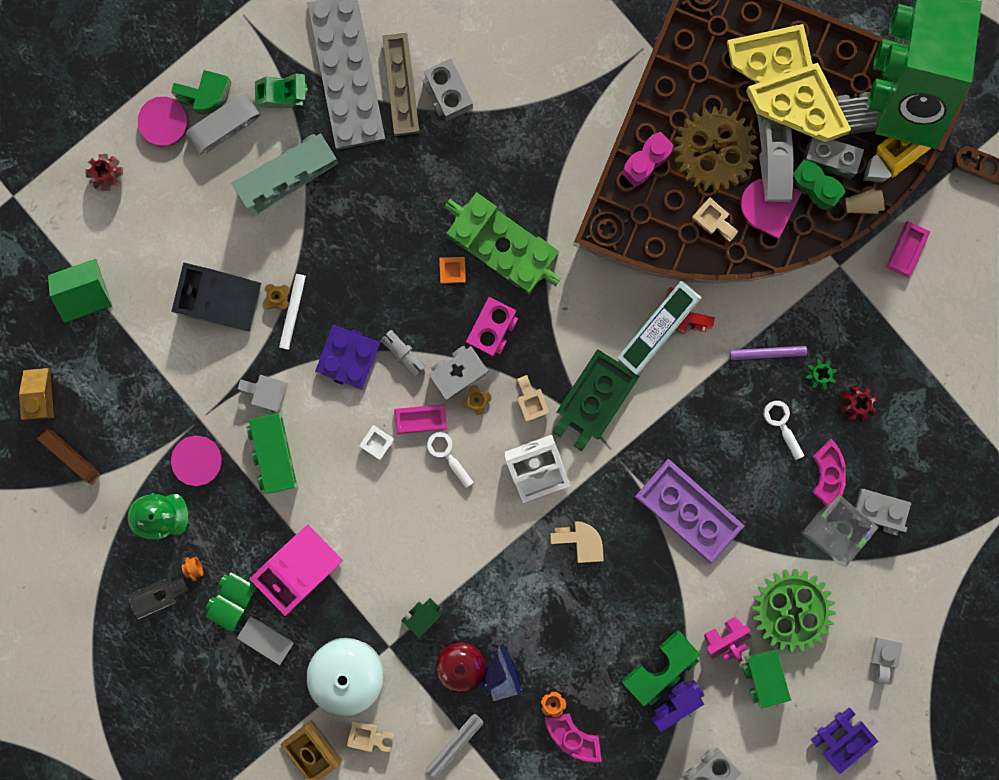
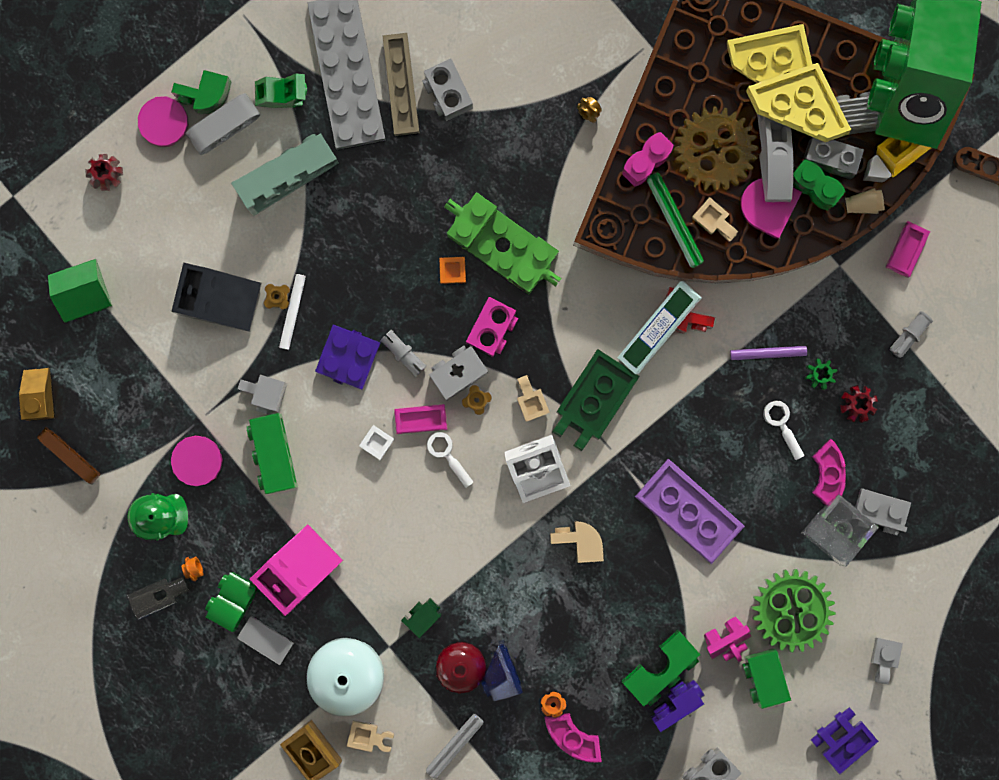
(589, 109): none -> pearl gold plate
(675, 220): none -> green axle
(911, 334): none -> light grey axle

